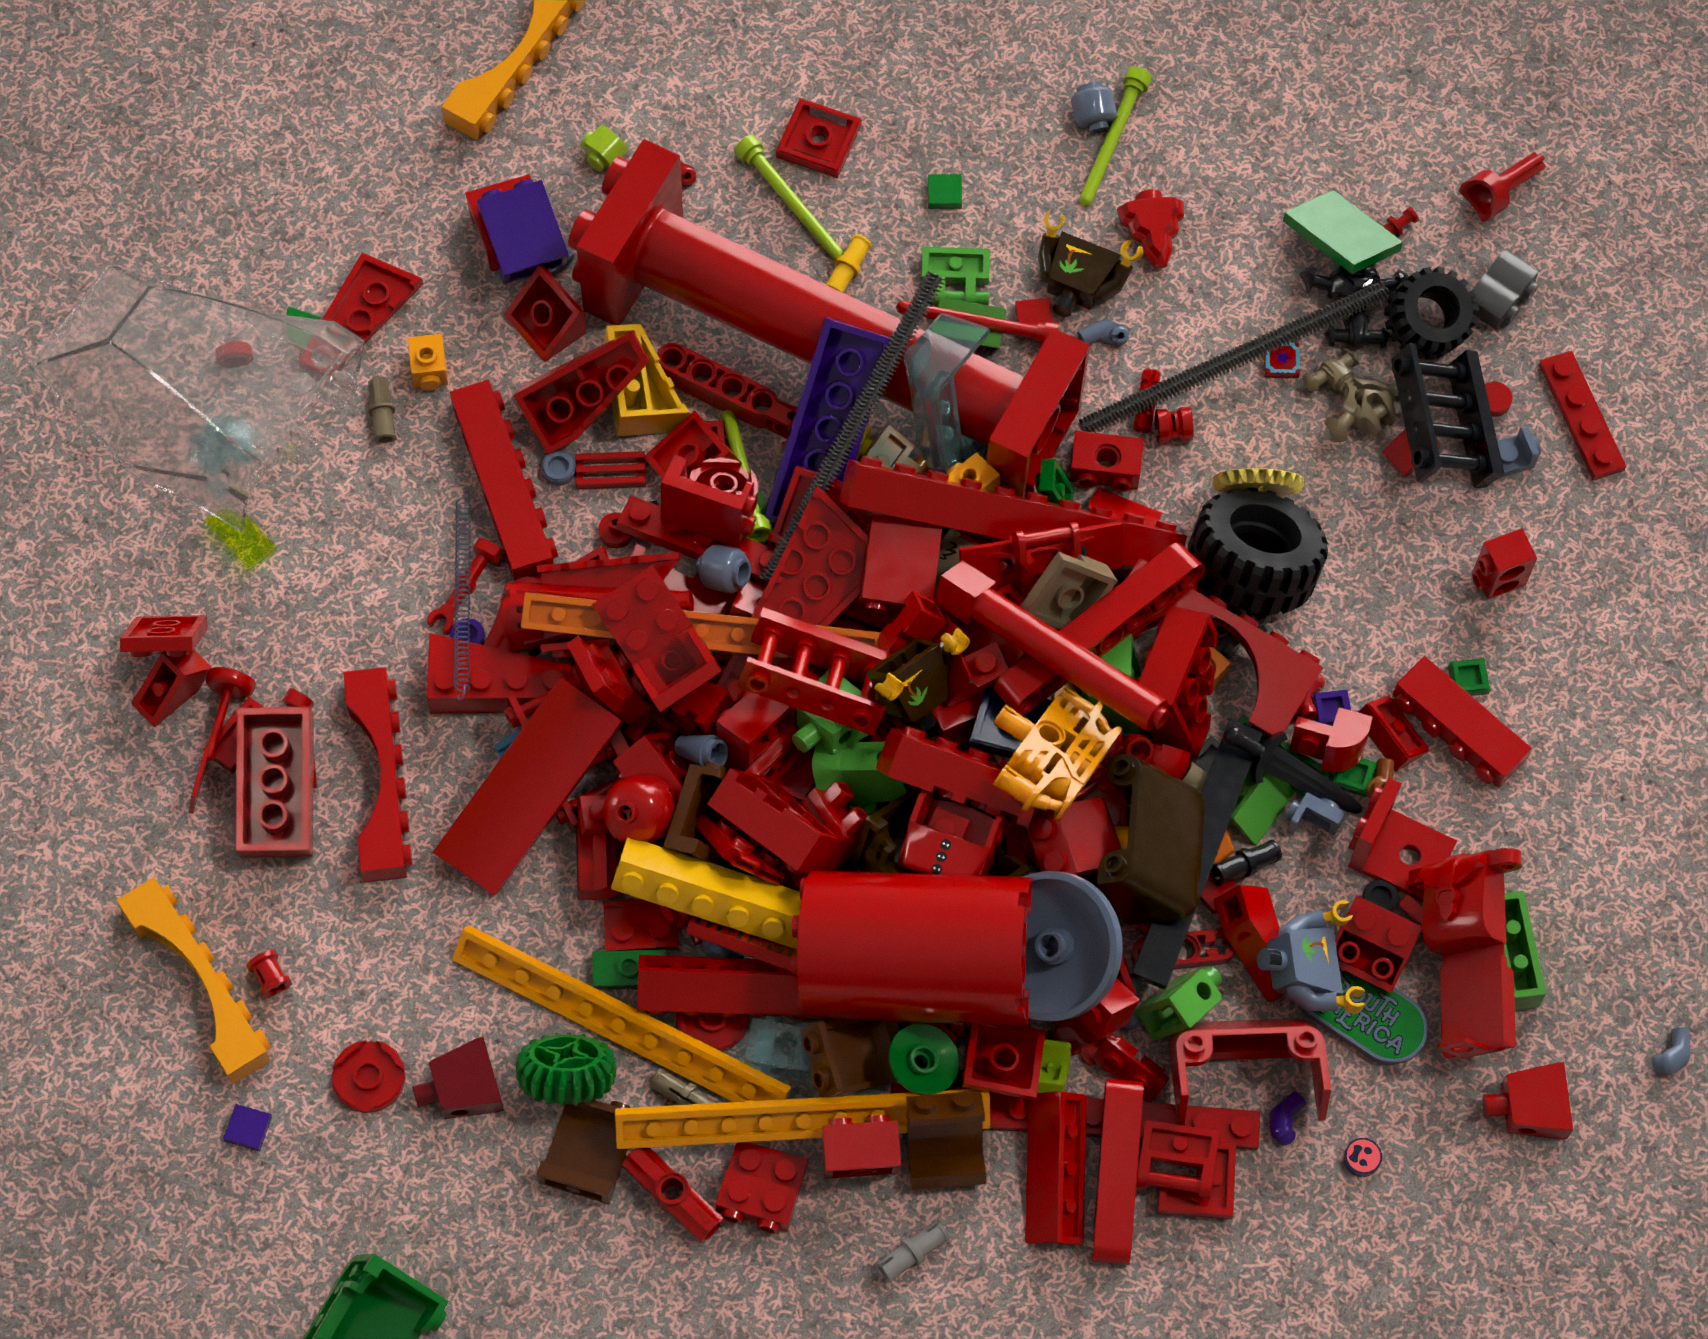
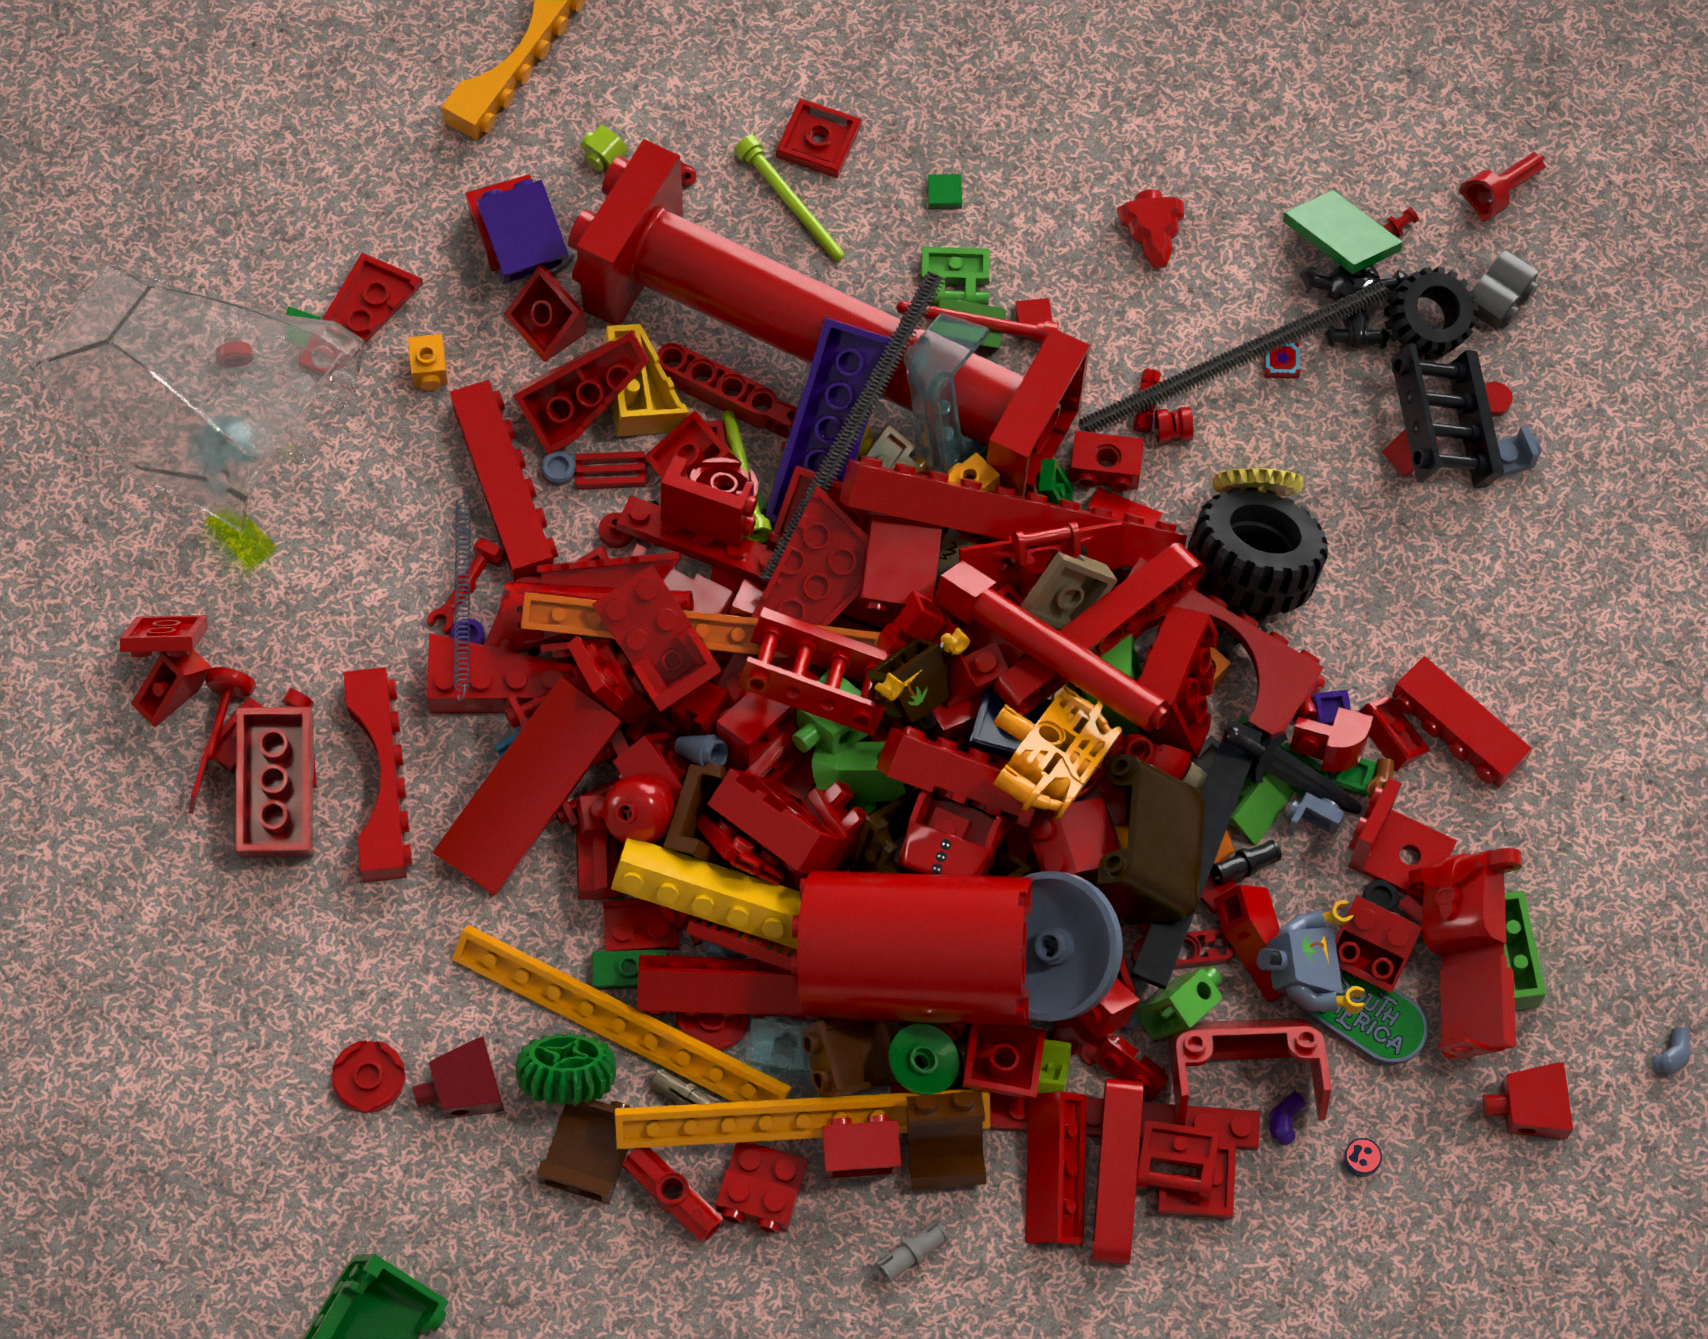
(236, 1044): light orange arch -> none
(247, 1127): dark purple tile -> none
(269, 973): red bush -> none
(381, 410): dark tan axle -> none
(723, 569): sand blue head -> none
(848, 265): yellow pin -> none
(1081, 270): dark brown torso -> none
(1093, 107): sand blue head -> none
(1104, 331): sand blue arm -> none
(1135, 83): lime piece -> none
(1363, 400): dark tan piece -> none
(1470, 675): green tile -> none
(1504, 564): red brick -> none
(1582, 415): red plate -> none

